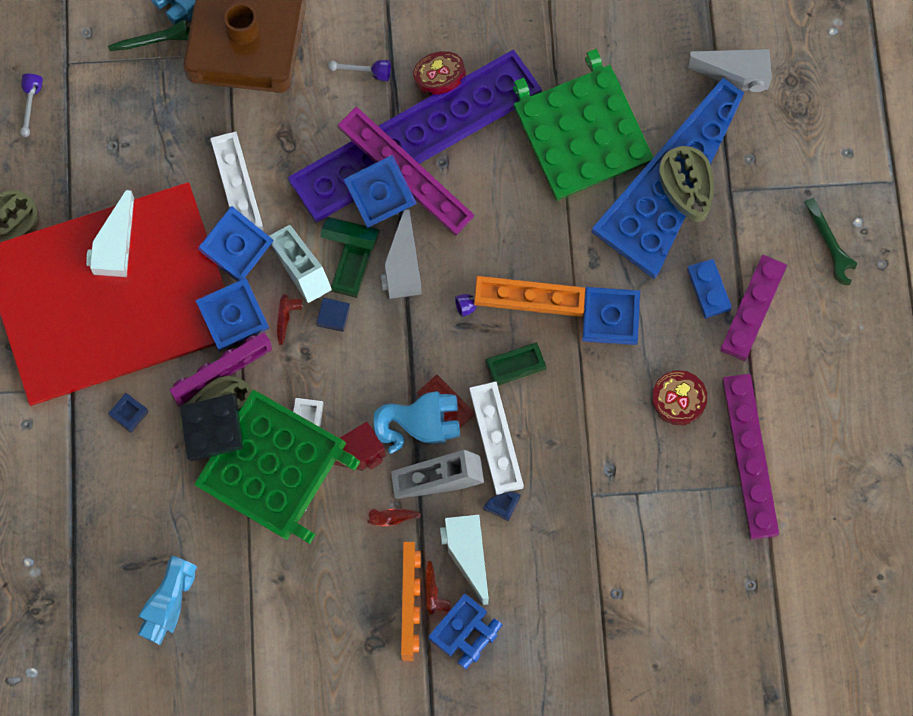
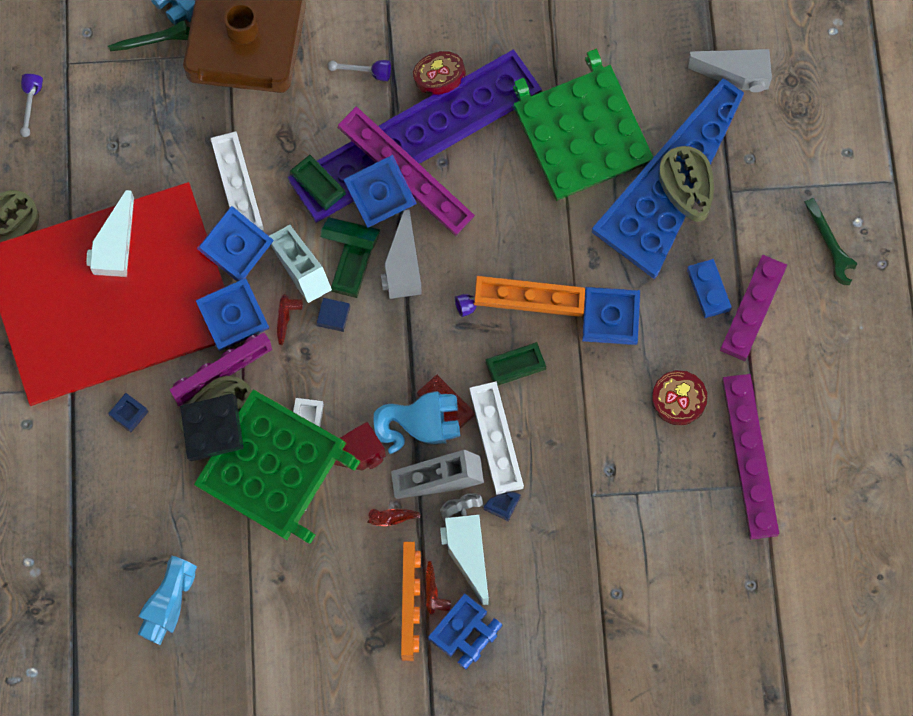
(317, 182): none -> dark green tile
(465, 502): none -> light grey piece

